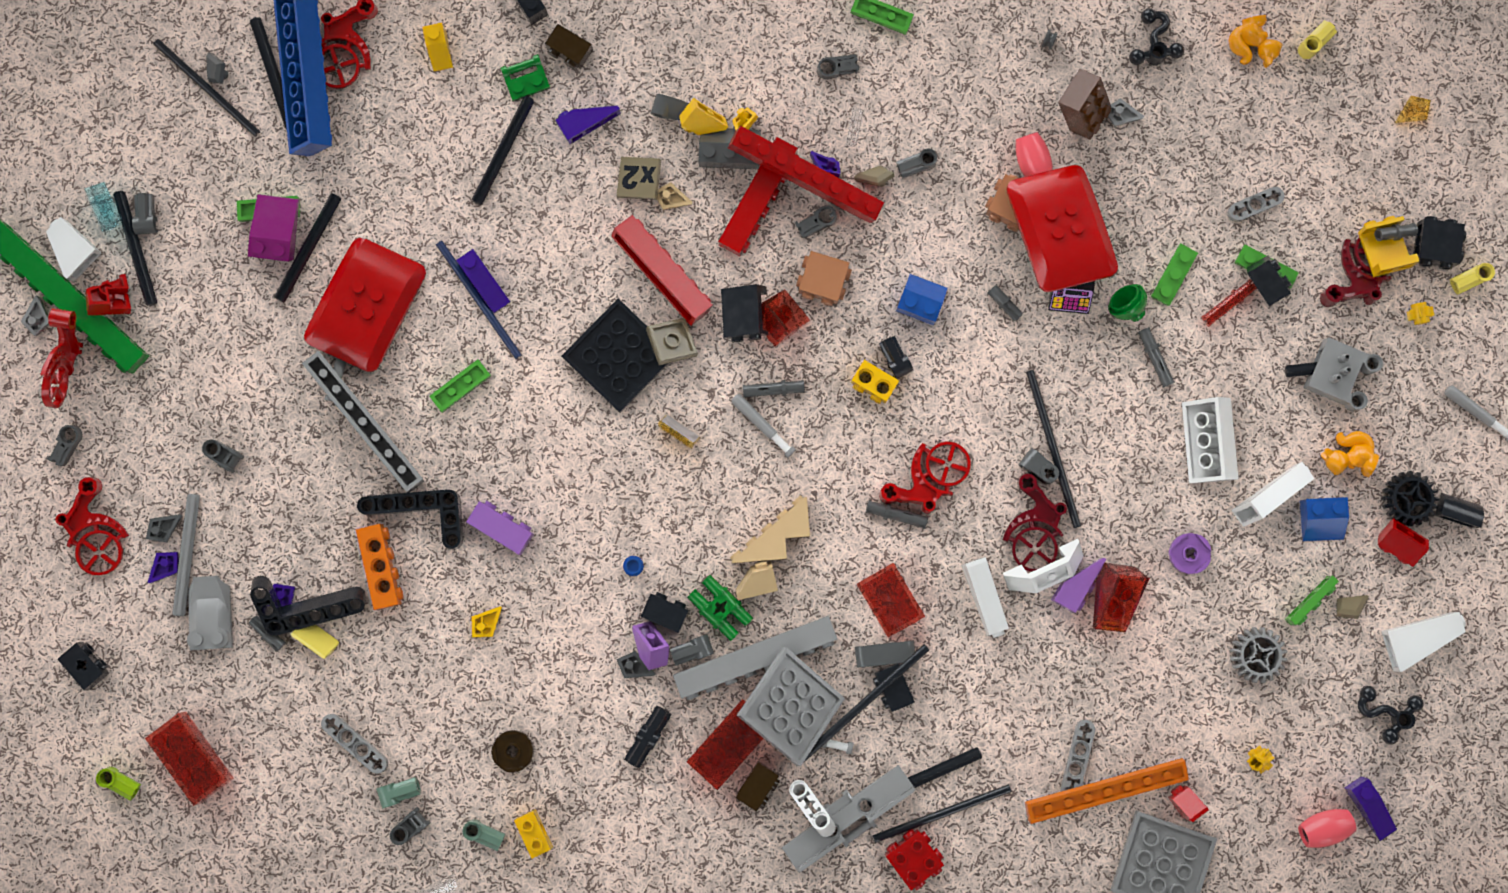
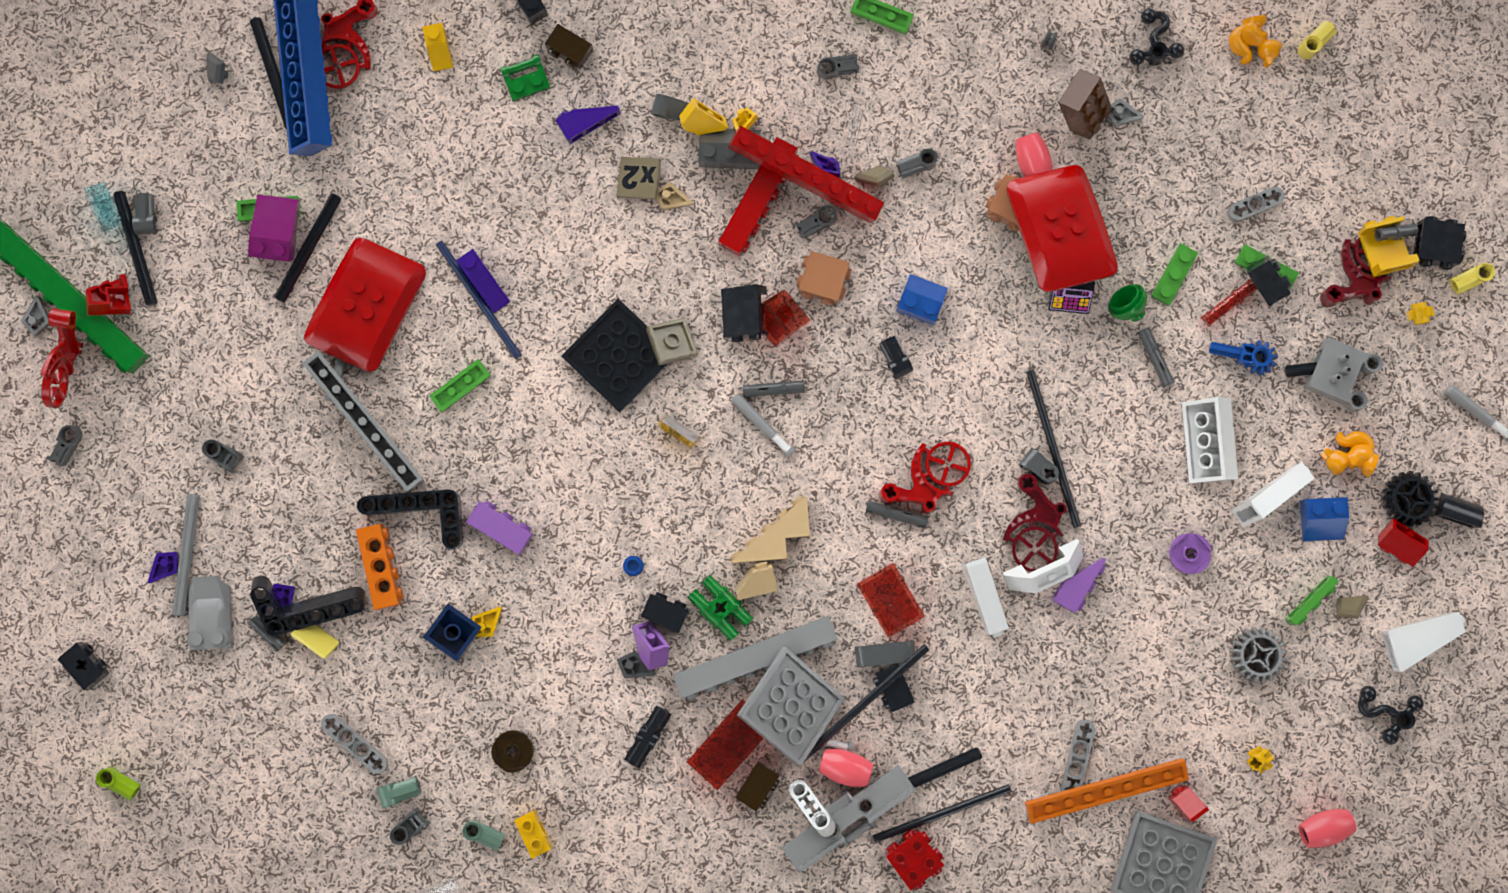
(71, 249): white slope -> none
(81, 518): red piece -> none
(162, 527): dark grey piece -> none
(189, 758): clear red brick -> none
(206, 87): black piece -> none
(452, 633): none -> dark blue slope
(502, 150): black axle -> none
(662, 270): brick -> none
(695, 649): dark grey piece -> none
(846, 767): none -> coral piece
(877, 377): yellow brick -> none
(1005, 303): dark grey axle -> none
(1117, 596): clear red slope -> none
(1246, 355): none -> blue gear
(1371, 807): dark purple slope -> none
(1414, 110): clear yellow piece -> none

